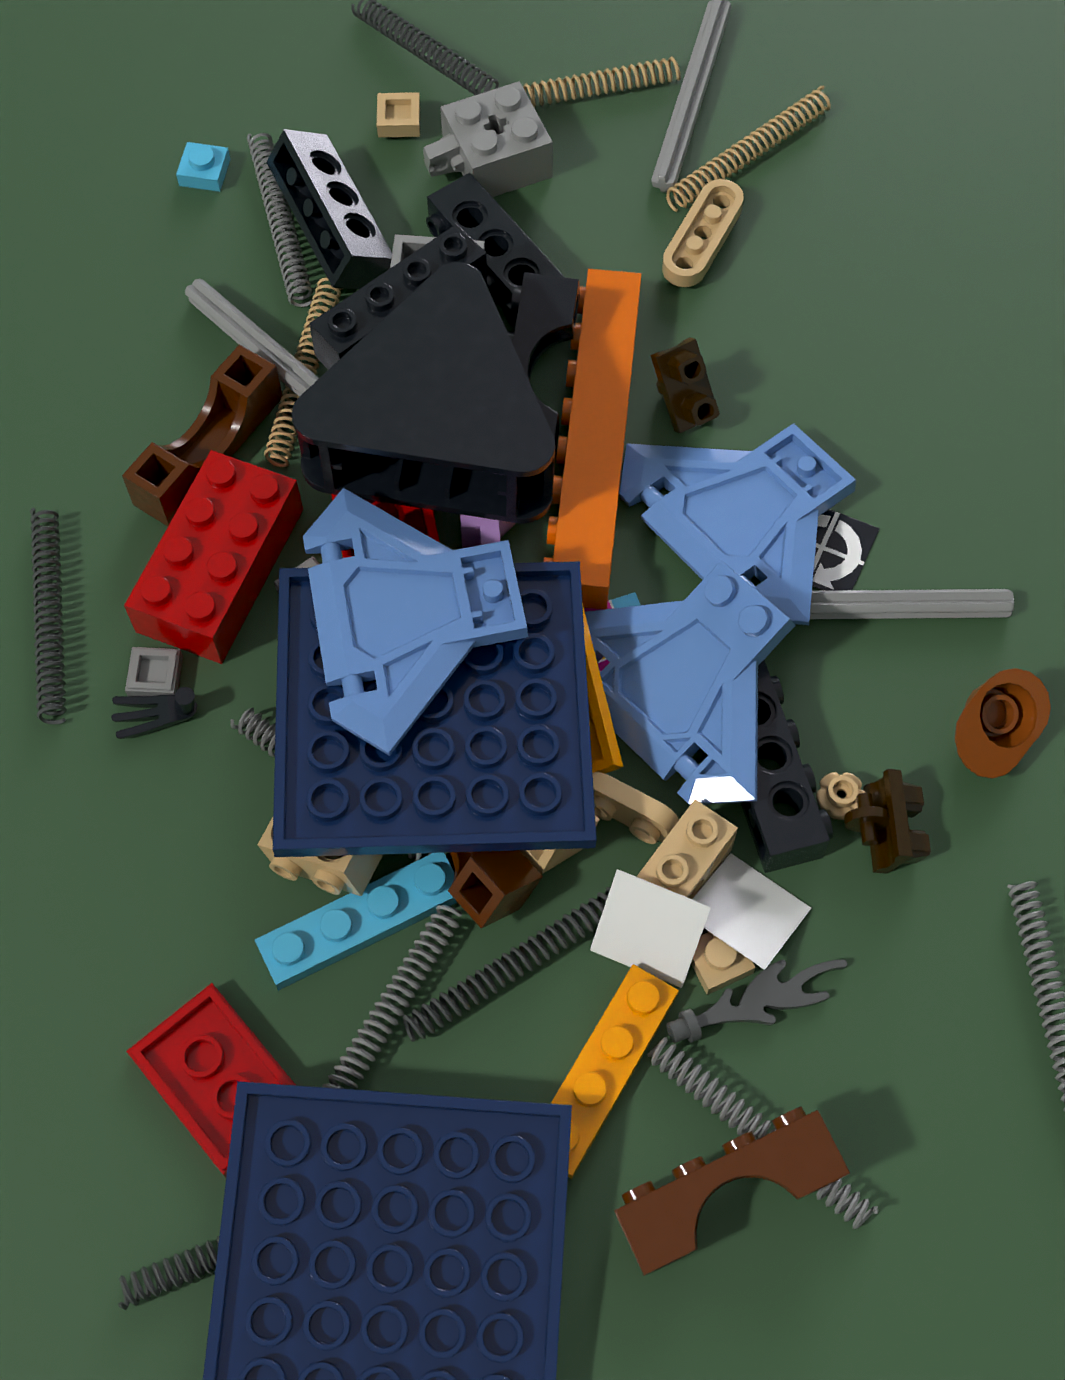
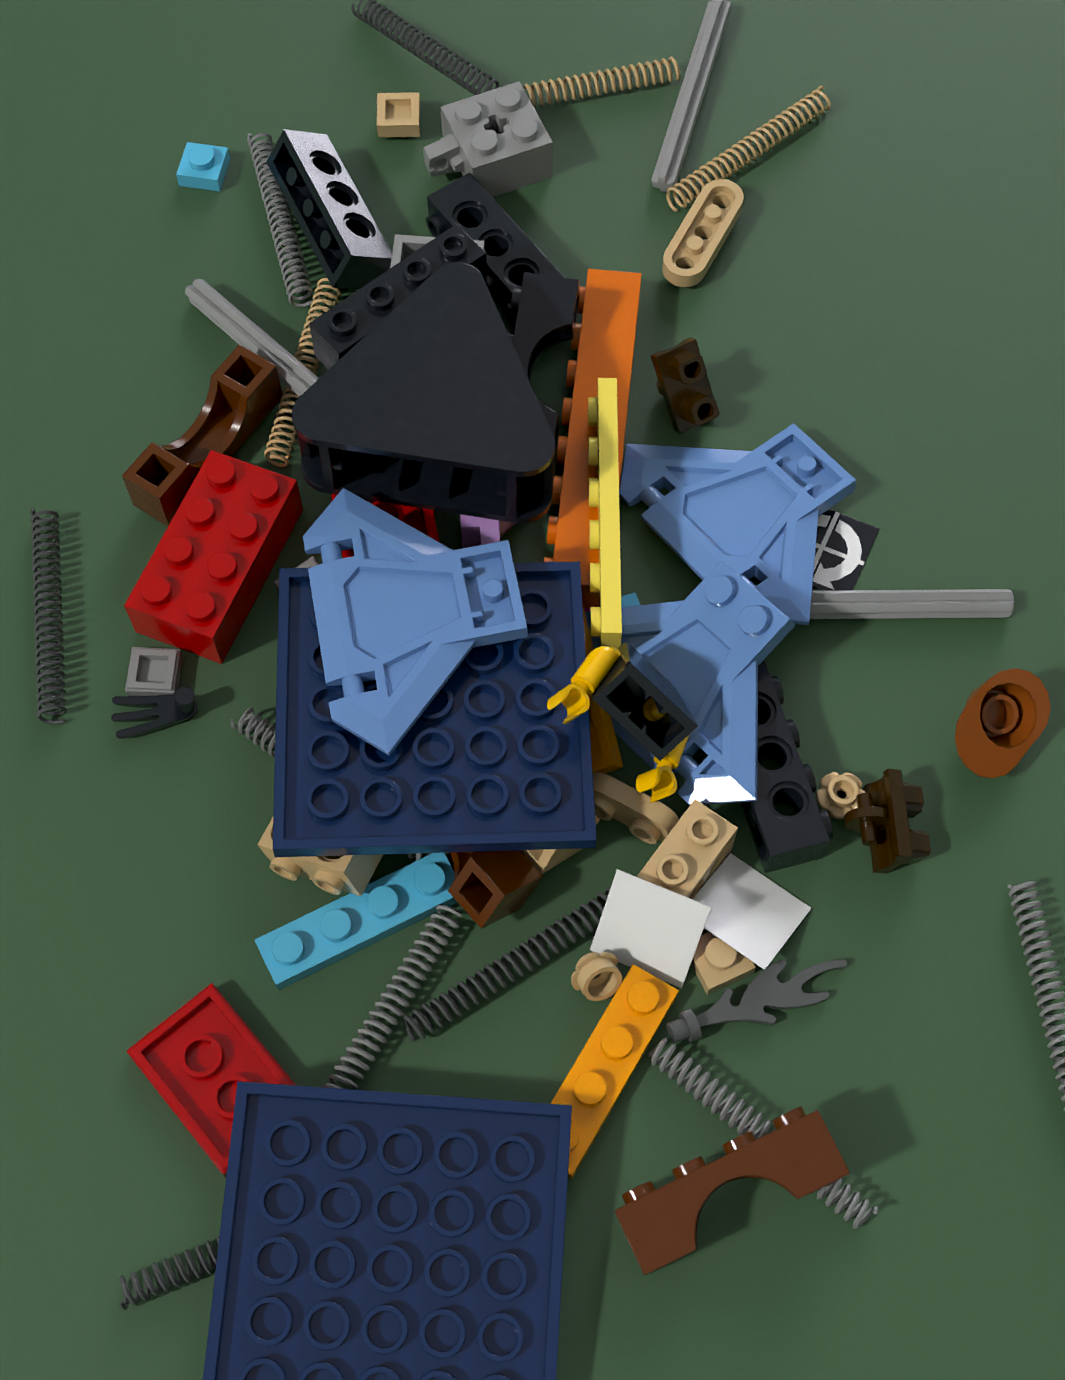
(597, 975): none -> tan plate
(605, 532): none -> light yellow plate
(640, 702): none -> black torso

